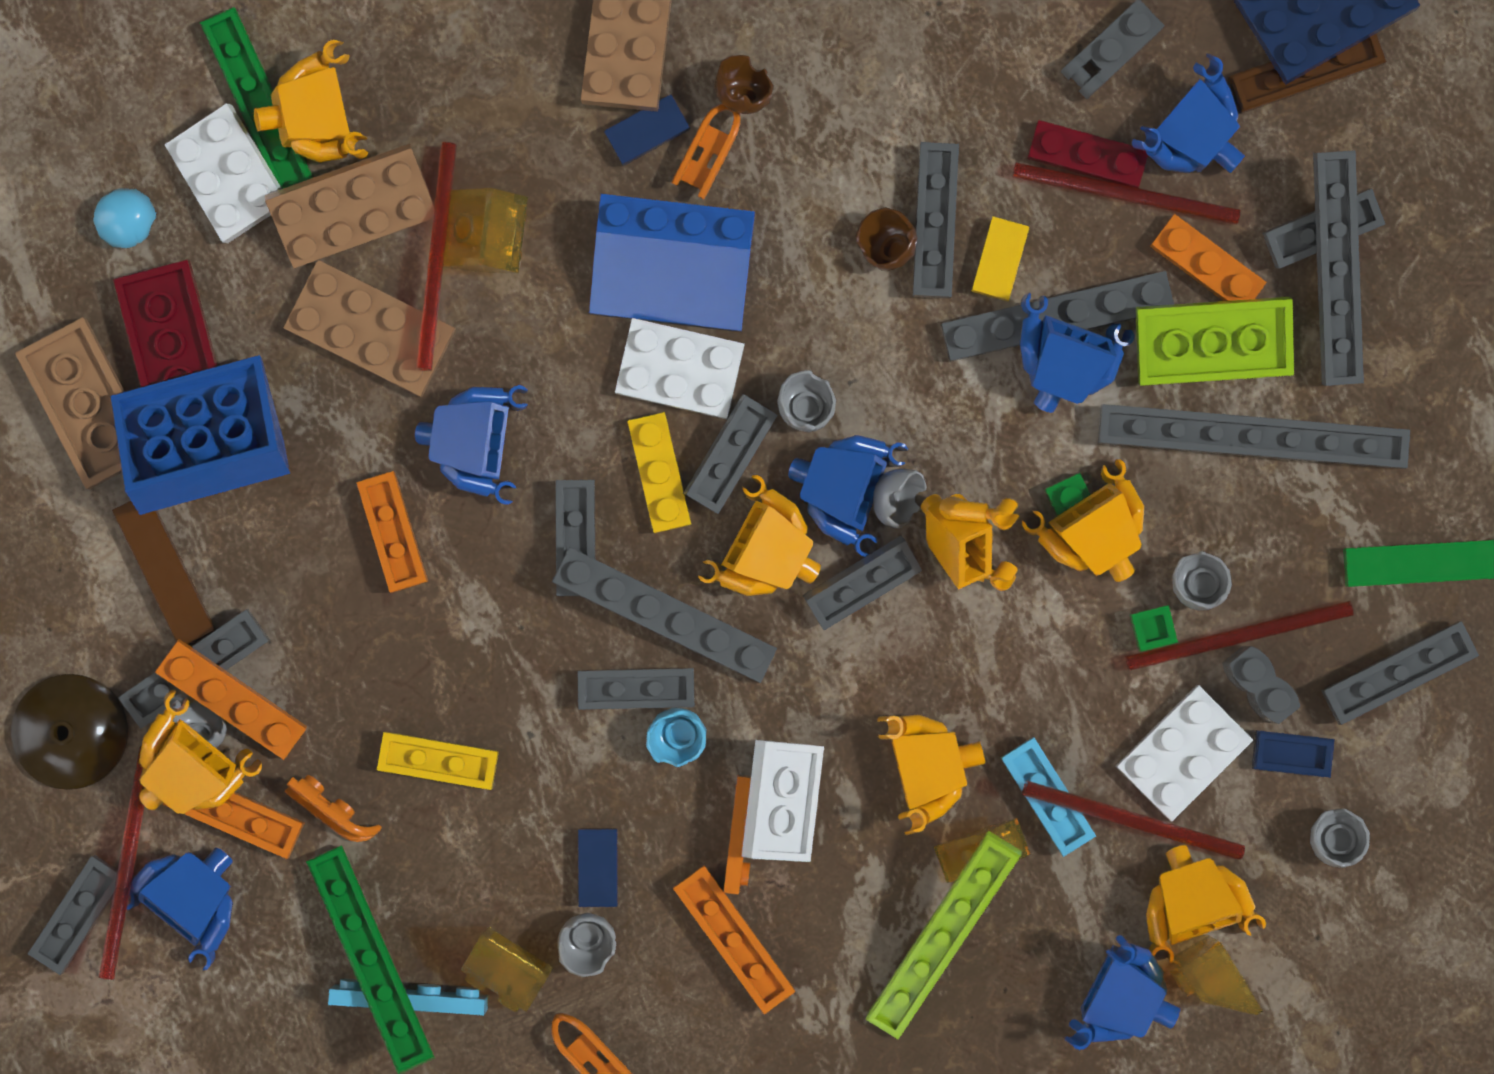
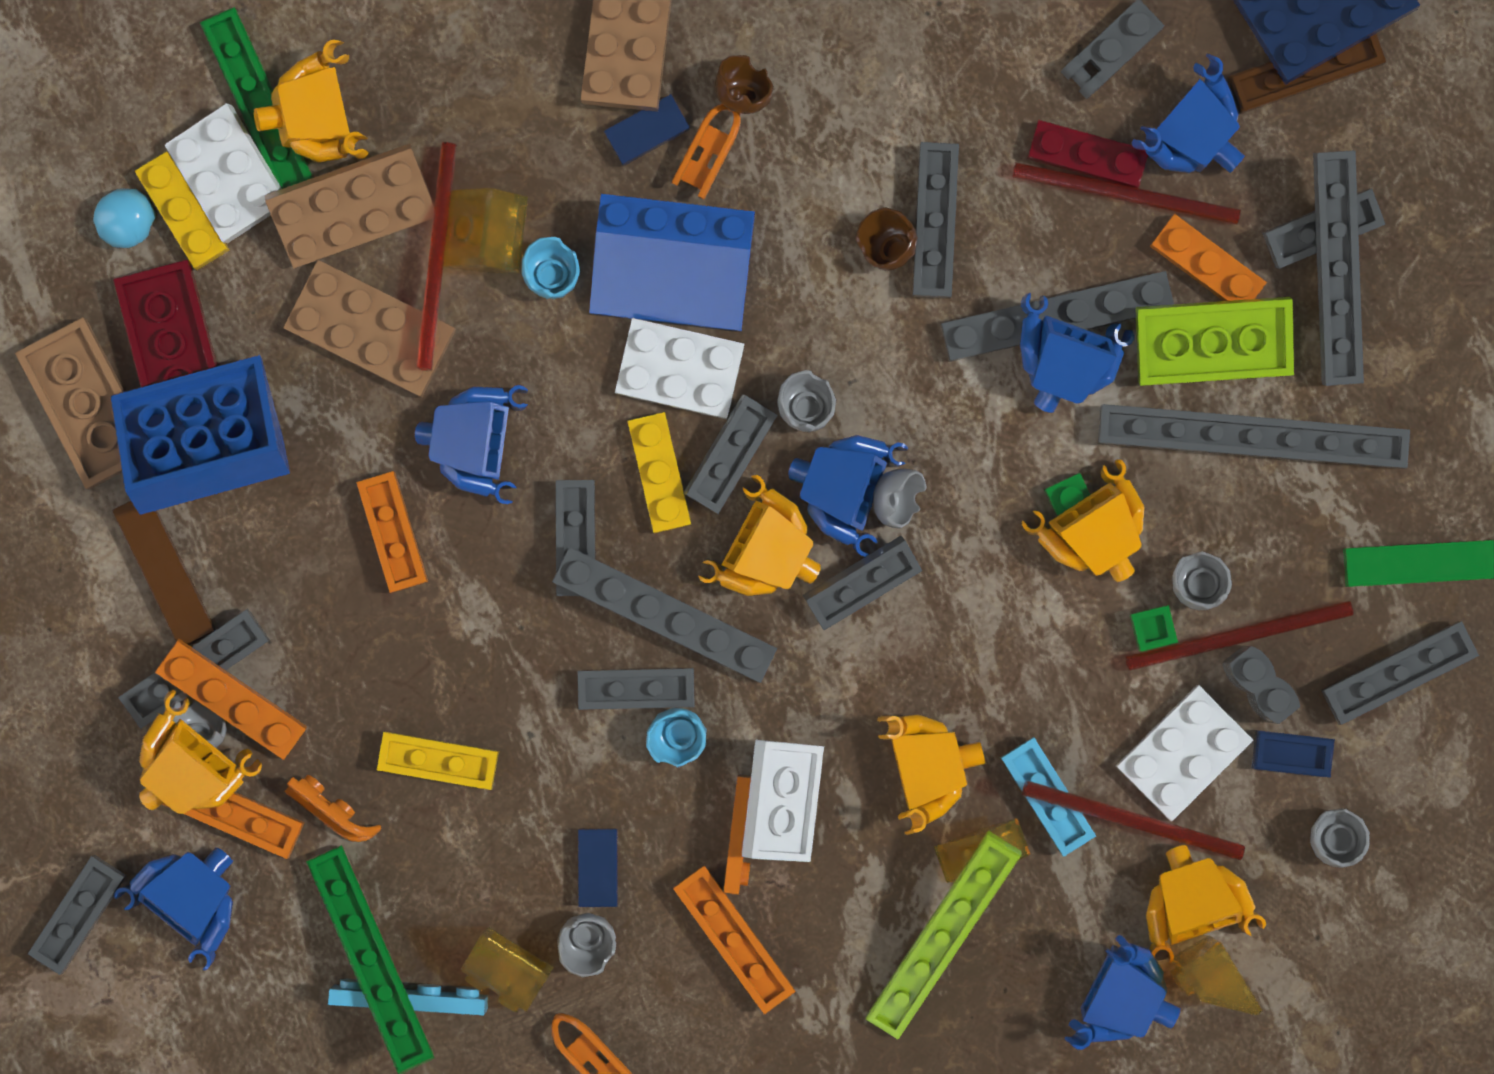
(95, 731): dark brown dish -> none
(123, 879): clear red piece -> none
(181, 210): none -> yellow plate
(550, 268): none -> medium azure hair
(962, 538): light orange torso -> none
(1000, 259): yellow tile -> none

